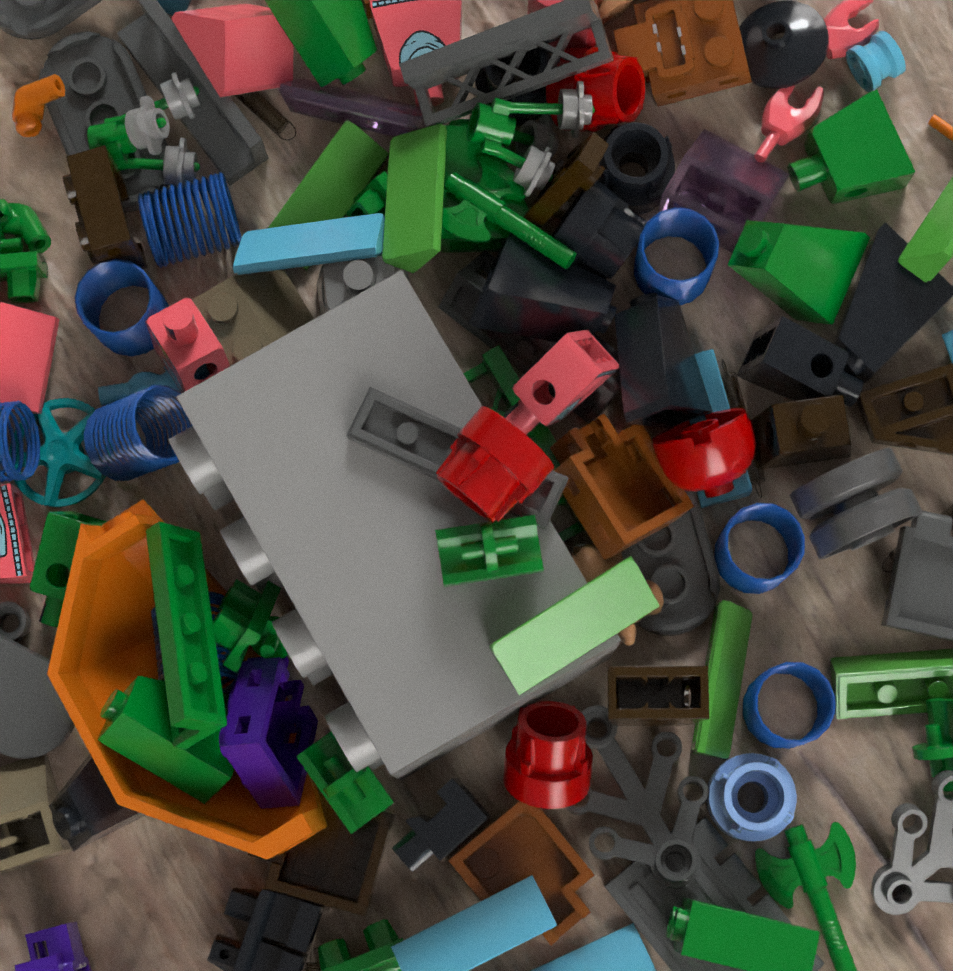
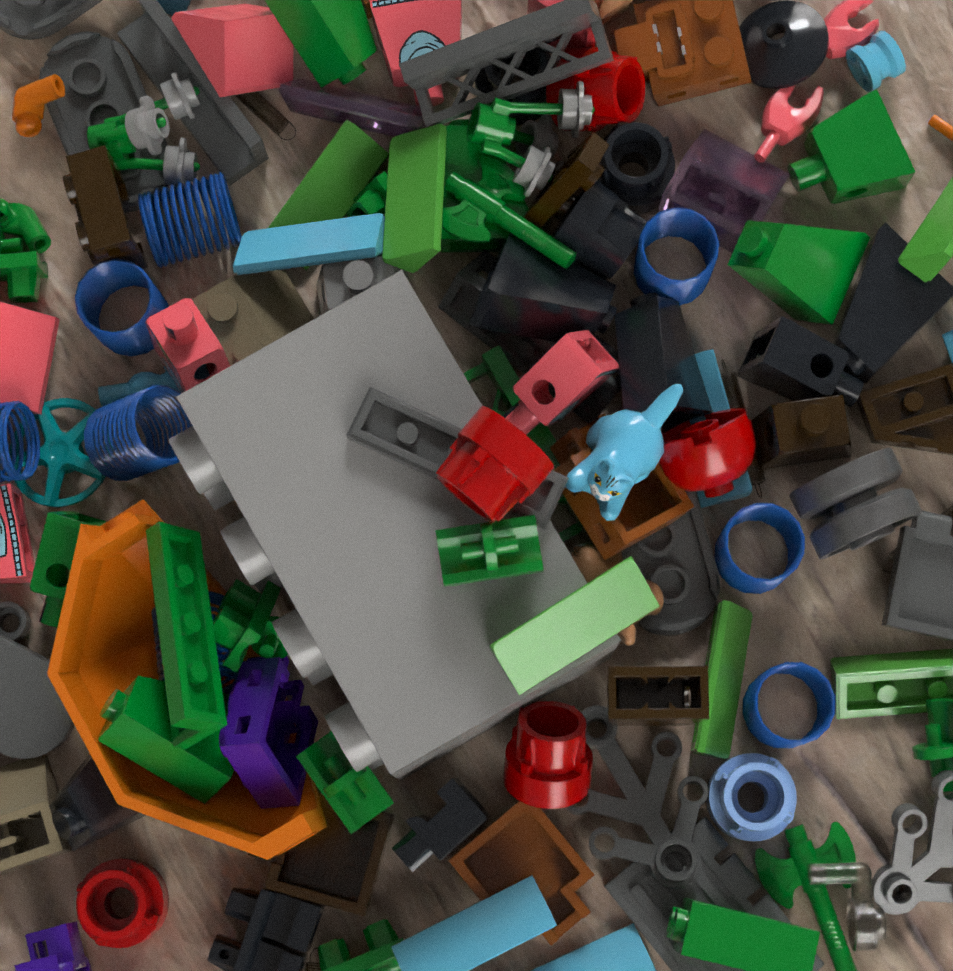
(95, 909): none -> red piece
(623, 452): none -> medium azure animal
(864, 921): none -> clear smoke plate

